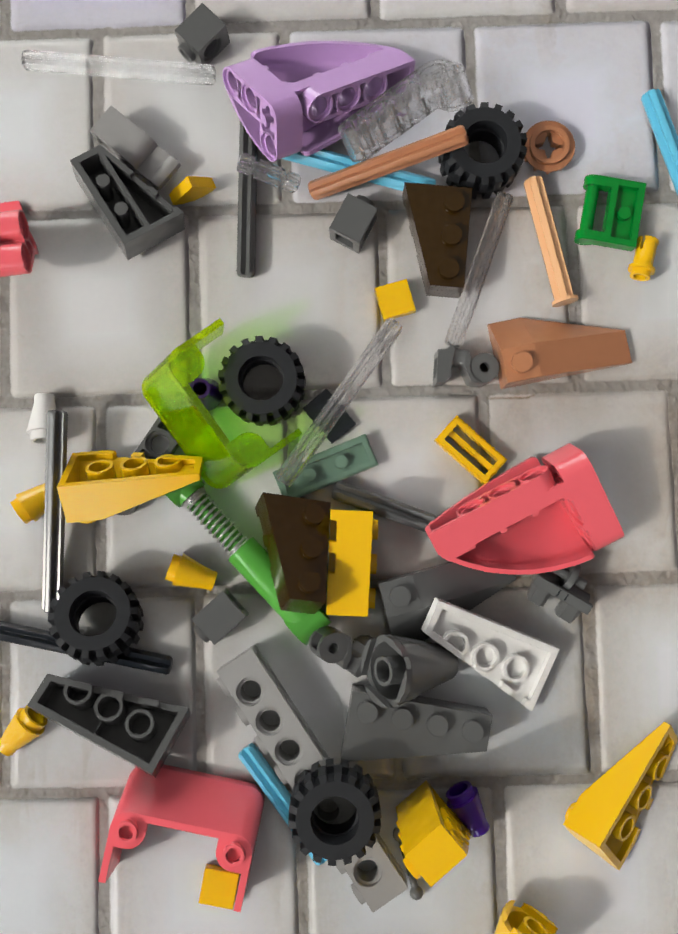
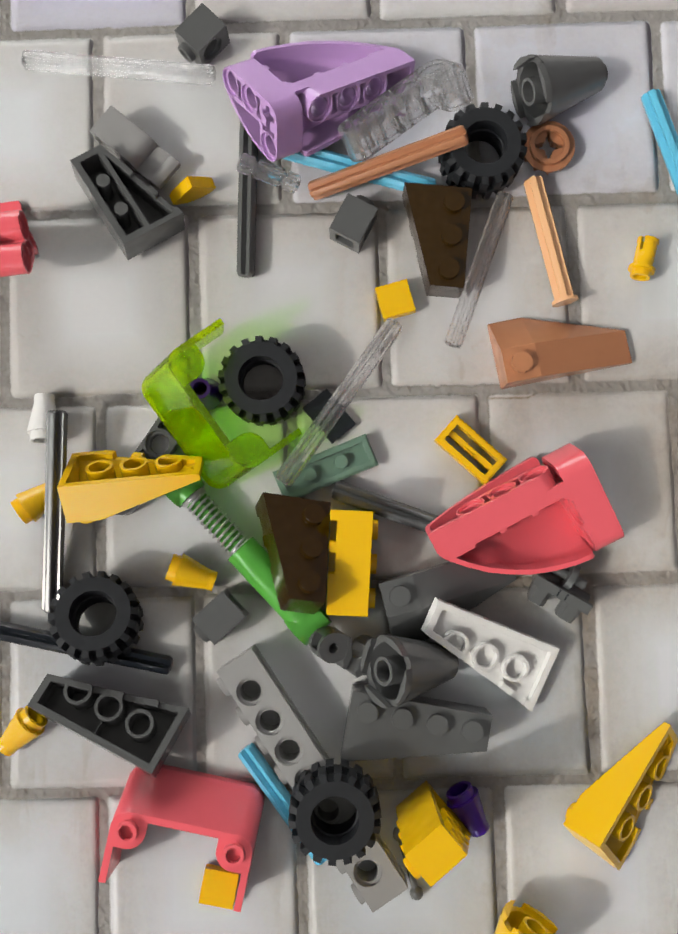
(474, 371): dark grey leg -> none
(554, 84): none -> dark grey cone
(621, 212): green plate -> none

